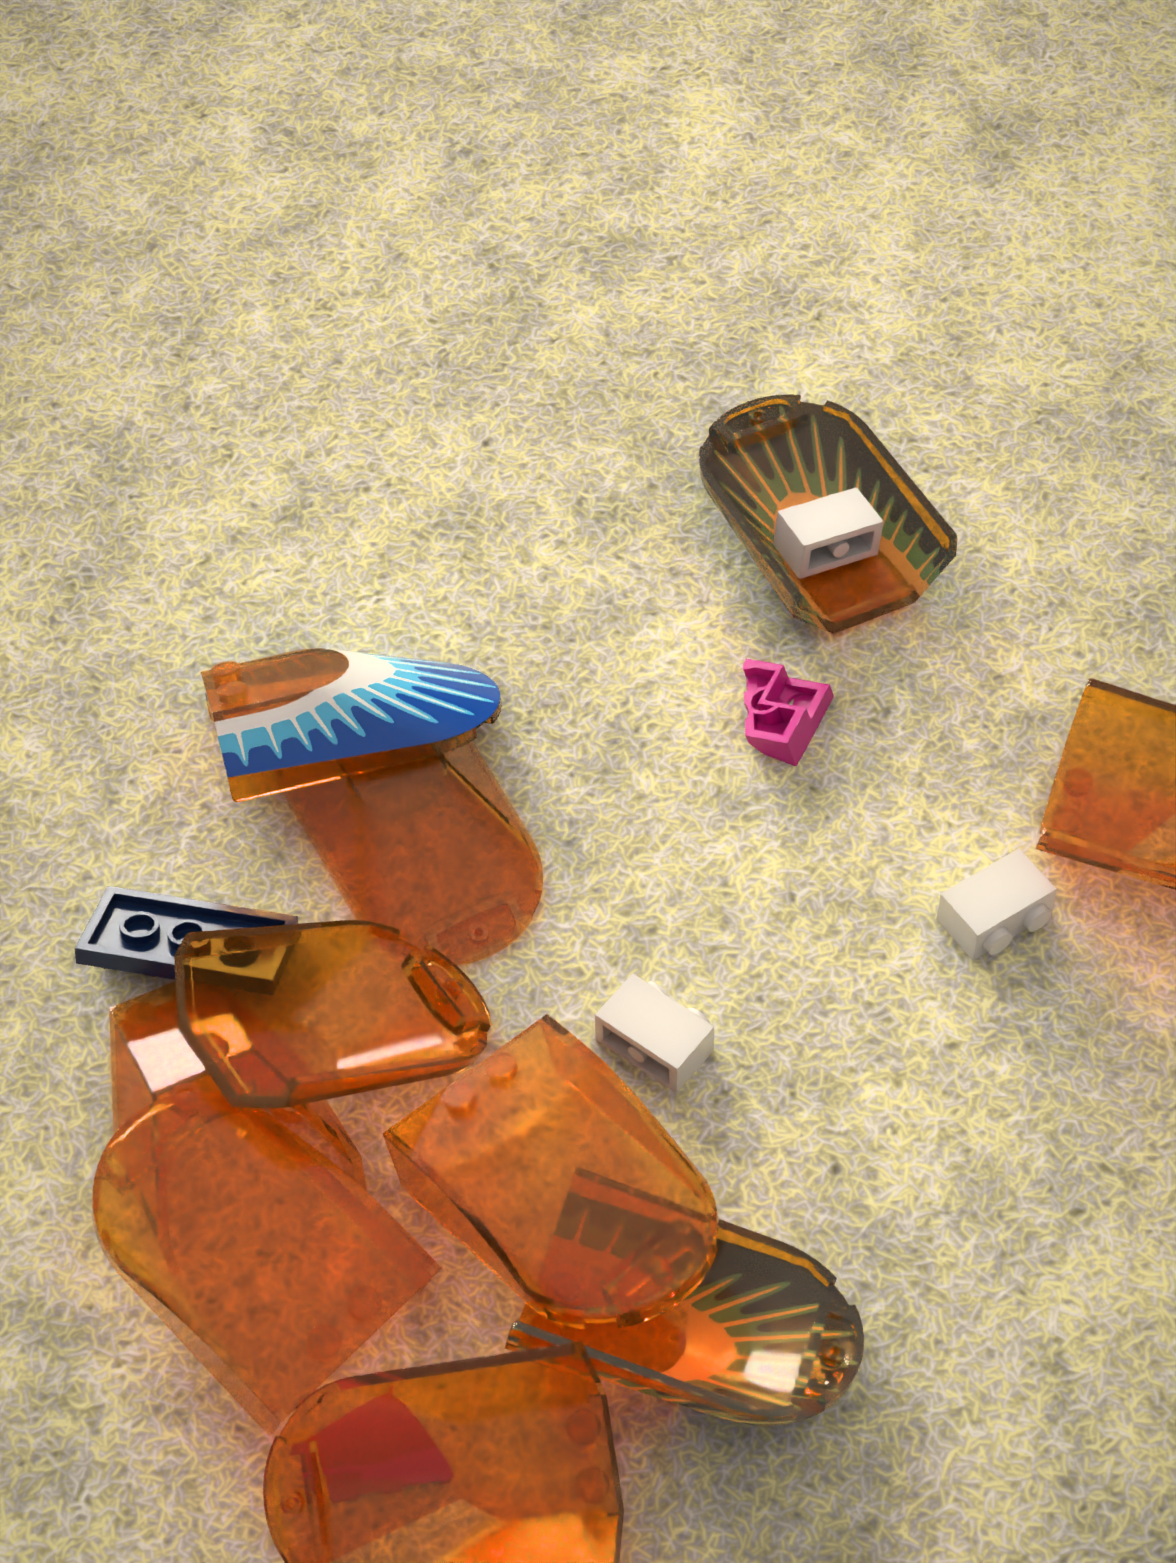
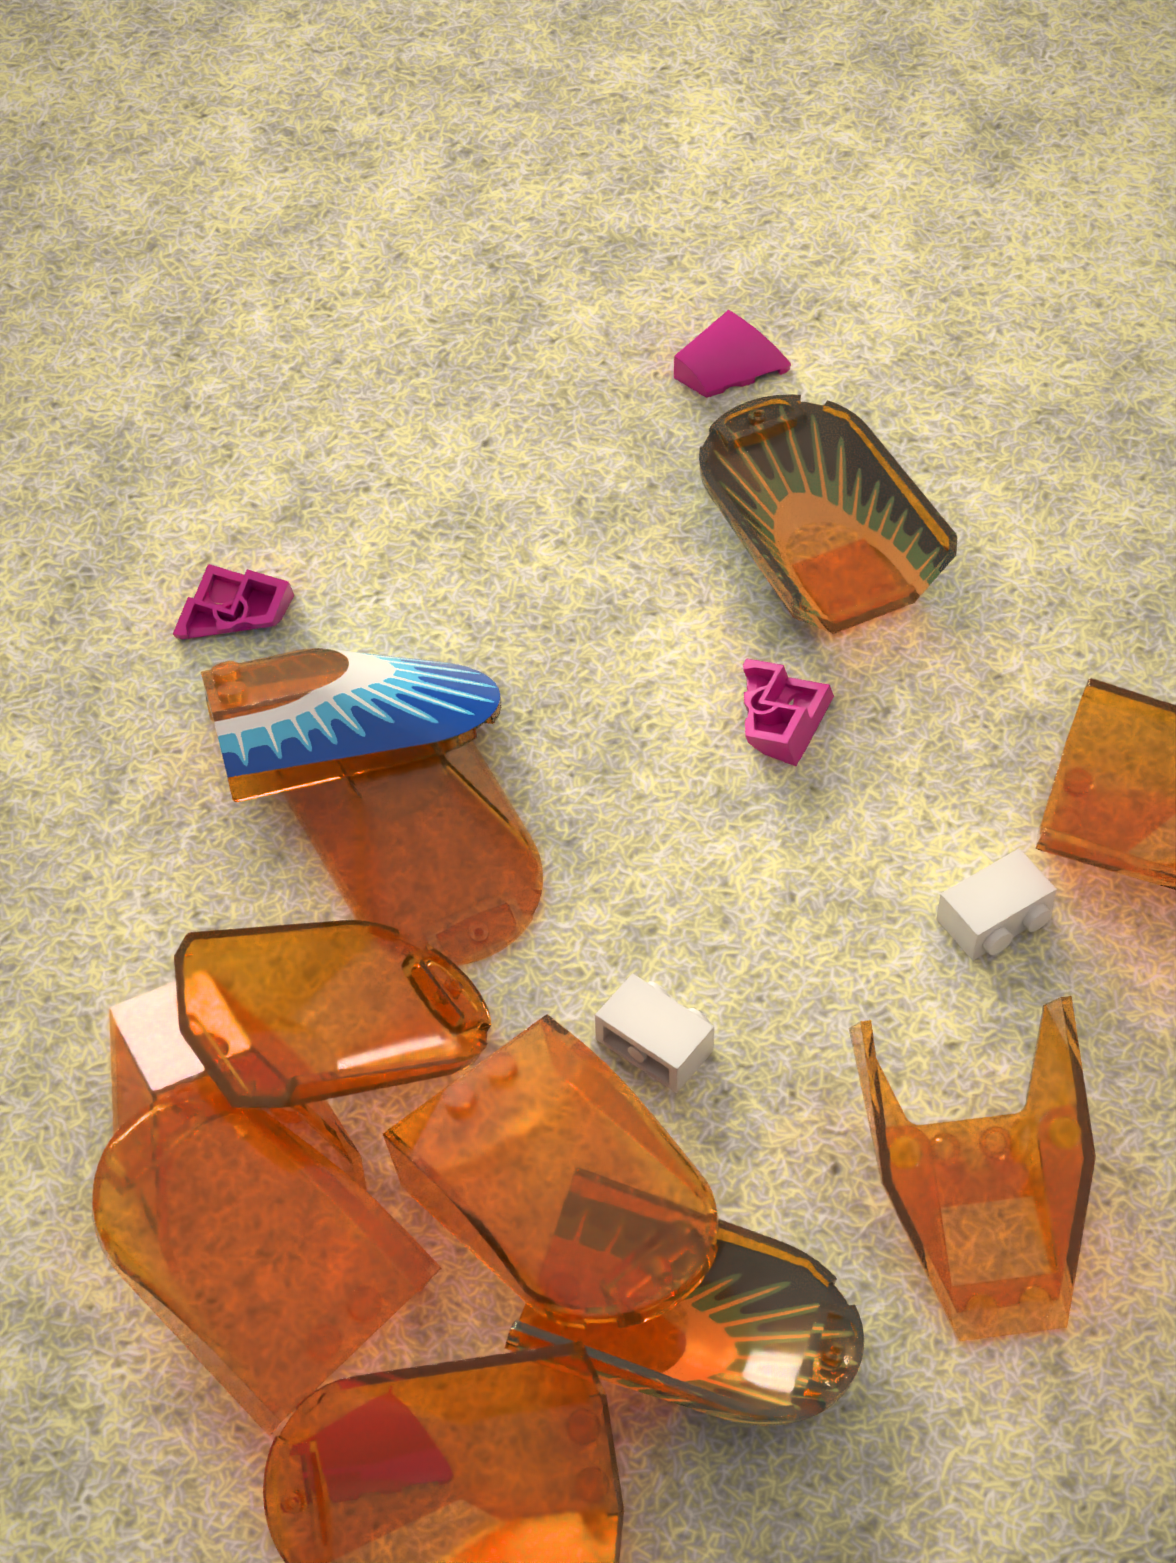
(144, 929): dark blue plate -> none
(247, 601): none -> dark pink slope
(727, 356): none -> dark pink slope
(827, 532): white brick -> none
(995, 1197): none -> clear orange windscreen

